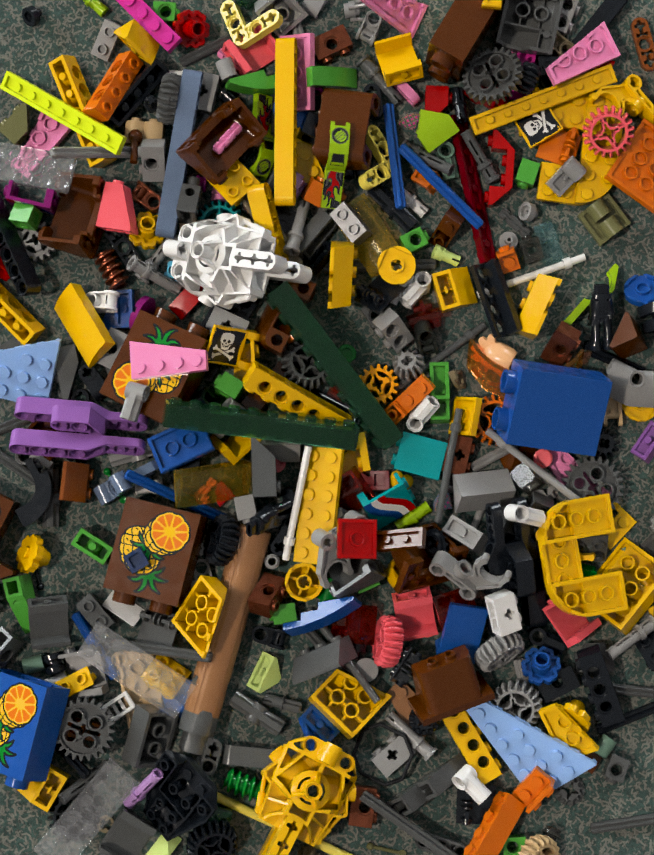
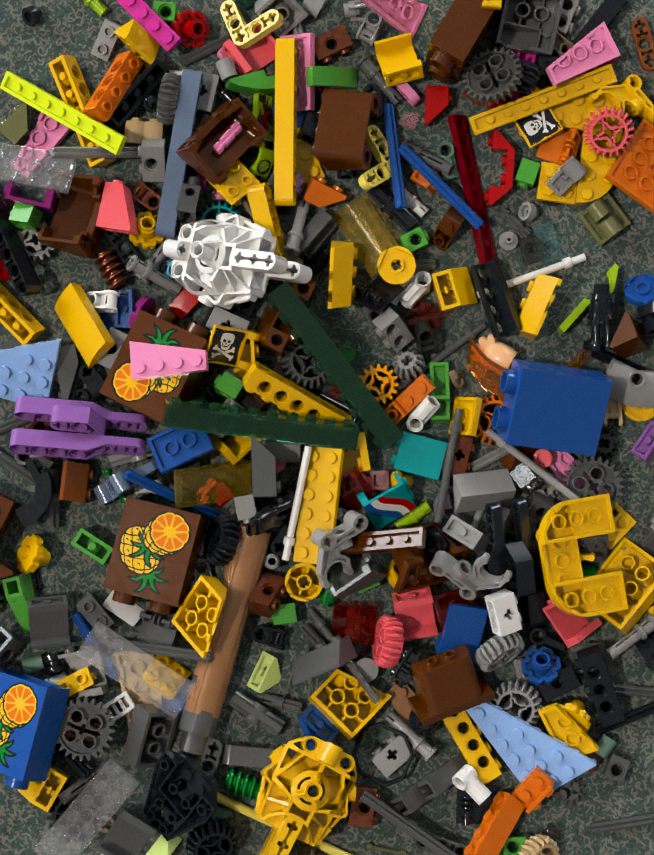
(135, 138): reddish brown bar -> none
(135, 396): light grey piece -> none
(136, 560): dark blue plate -> none
(143, 788): lavender pin -> none
(327, 613): blue slope -> none
(335, 165): piece -> none
(351, 223): brick -> none
(356, 538): red tile -> none
(435, 129): lime slope -> none
(440, 253): yellowish green pin -> none
(459, 105): black axle -> none
(484, 165): dark grey pin -> none
(508, 259): orange bracket -> none
(524, 515): white piece -> none
(563, 335): copper brick -> none

